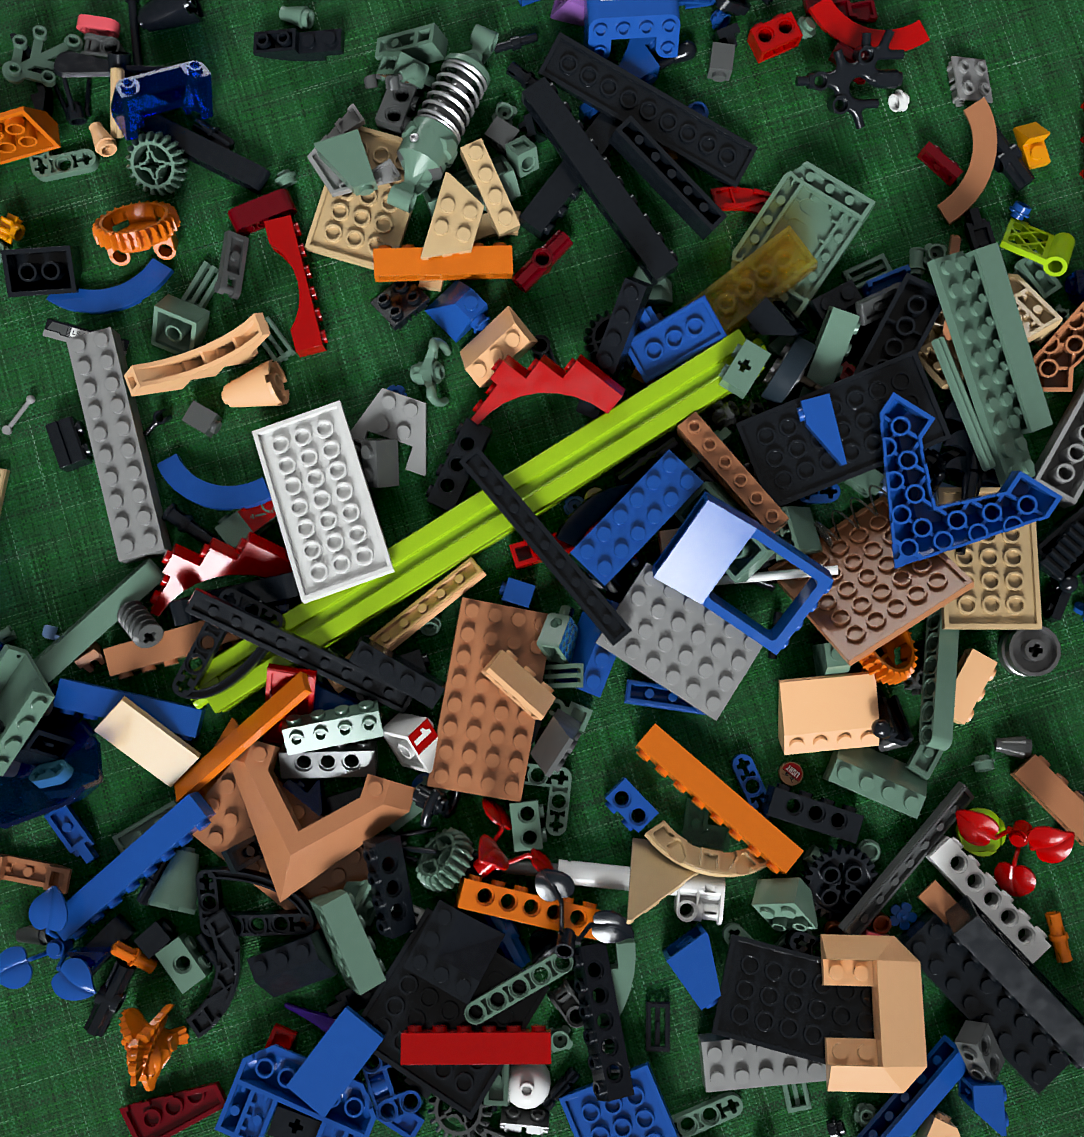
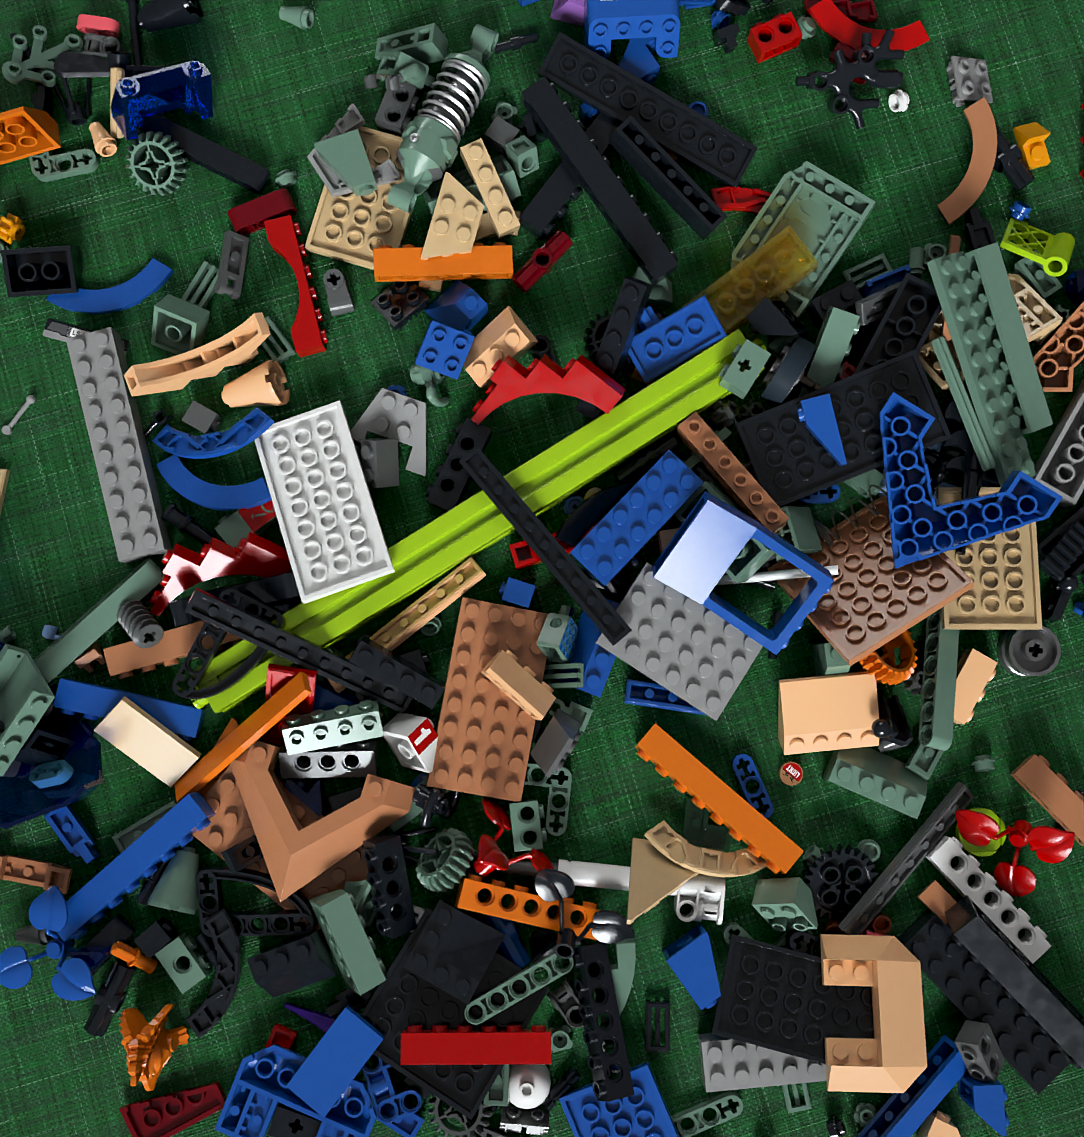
(69, 443): black brick -> none
(141, 234): orange piece -> none
(213, 134): black axle -> none
(215, 443): none -> blue tile
(299, 46): black slope -> none
(338, 296): none -> dark grey piece
(444, 349): none -> blue bracket
(480, 322): blue plate -> none
(521, 75): black pin -> none
(634, 801): blue brick -> none
(686, 52): black piece -> none
(721, 61): dark grey brick -> none
(845, 828): black brick -> none
(902, 915): blue plant -> none
(939, 163): dark red plate -> none
(1014, 746): dark grey cone -> none
(1058, 936): orange pin -> none

